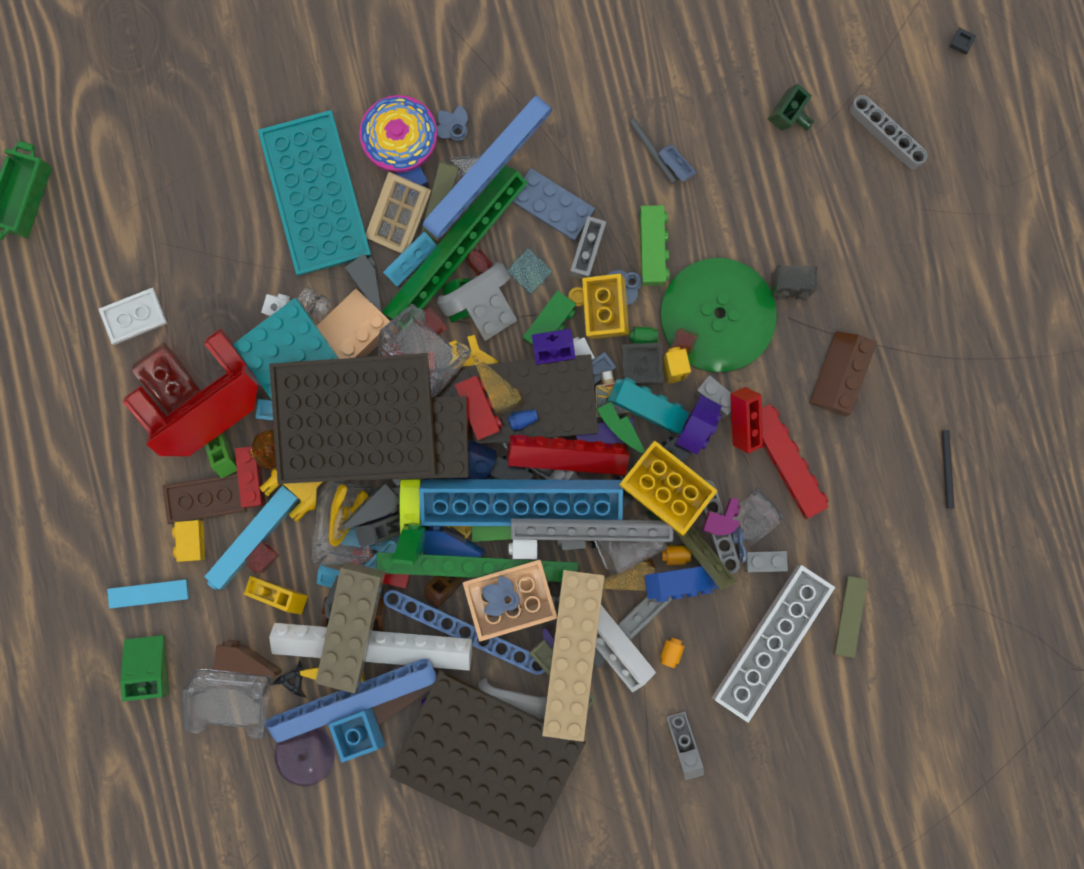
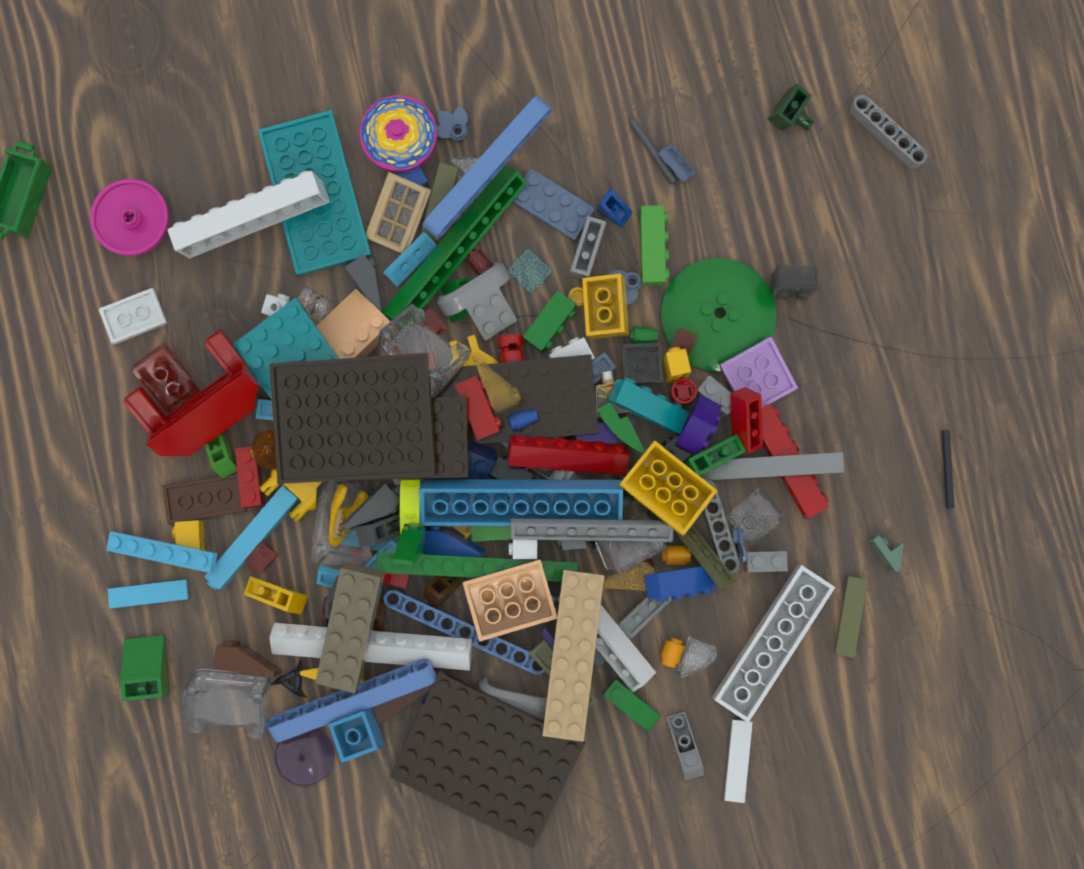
(129, 217): none -> dark pink dish
(162, 551): none -> medium azure plate
(248, 214): none -> white brick
(497, 596): sand blue plate -> none
(514, 354): none -> red wheel
(553, 346): dark purple brick -> none
(614, 208): none -> blue slope
(631, 704): none -> green slope
(683, 391): none -> red wheel
(695, 657): none -> clear slope
(716, 456): none -> green slope
(723, 524): magenta brick -> none
(738, 761): none -> white tile
(760, 370): none -> lavender plate
(778, 466): none -> light grey tile
(843, 373): reddish brown slope -> none
(892, 556): none -> sand green slope
(962, 41): black plate -> none

